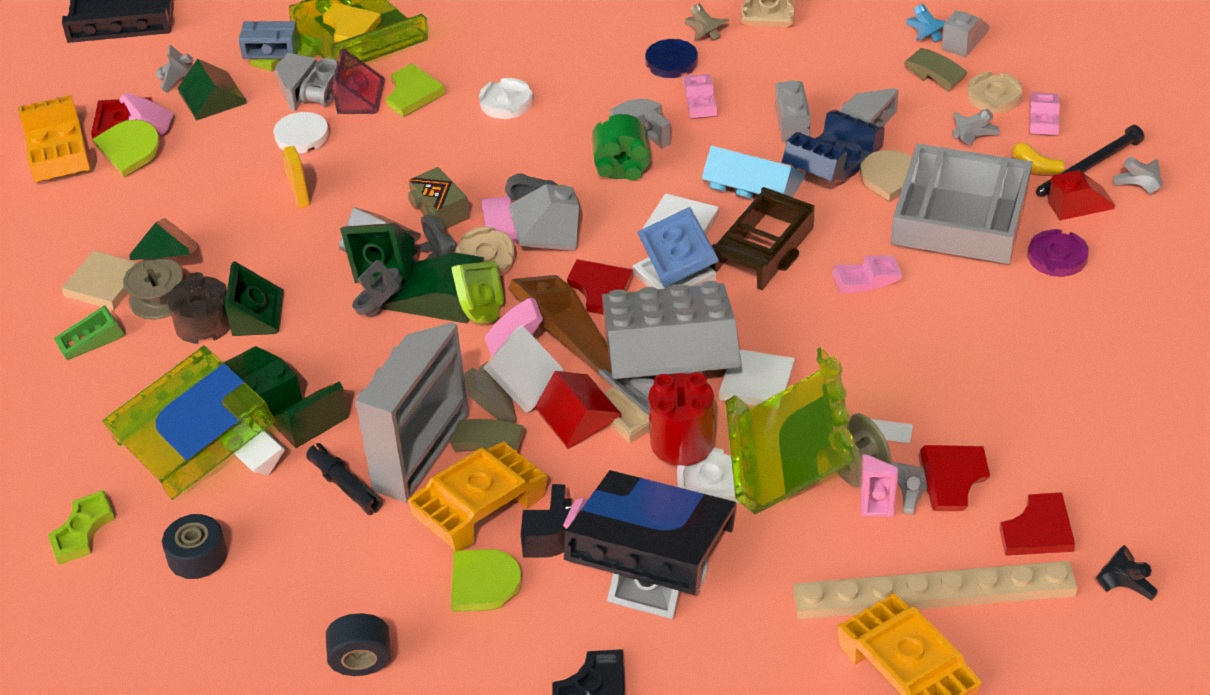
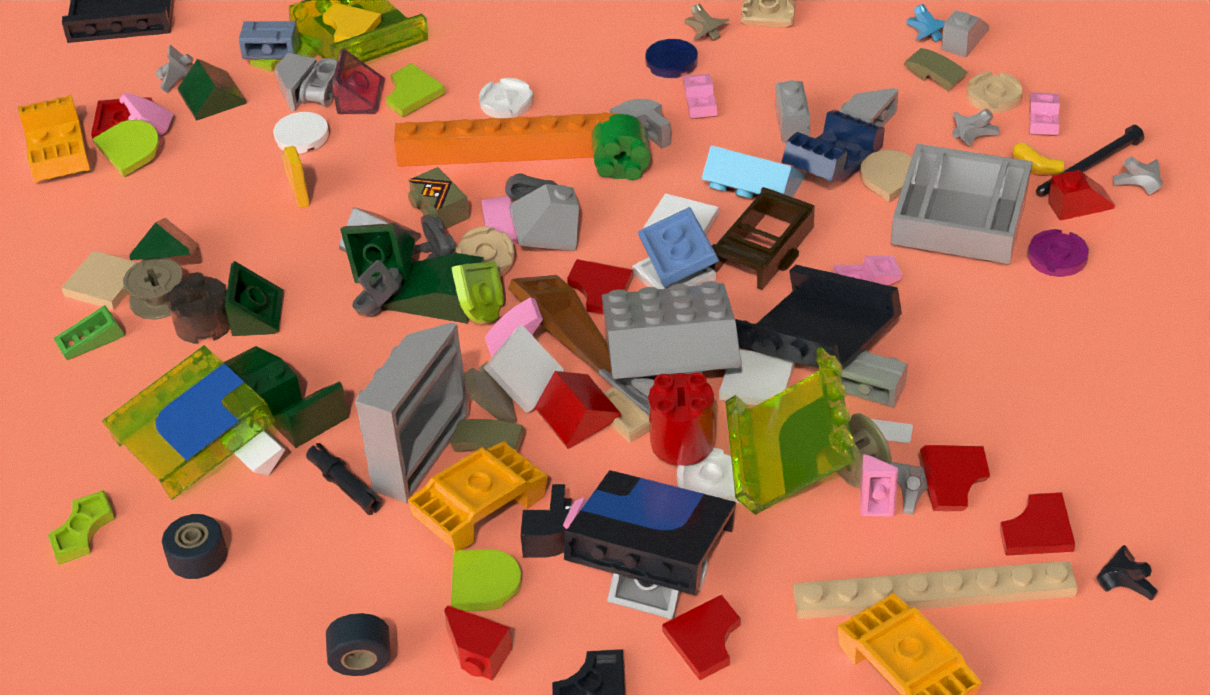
(478, 642): none -> red slope
(496, 139): none -> orange brick
(702, 635): none -> red tile
(822, 312): none -> black panel
(875, 378): none -> light grey brick

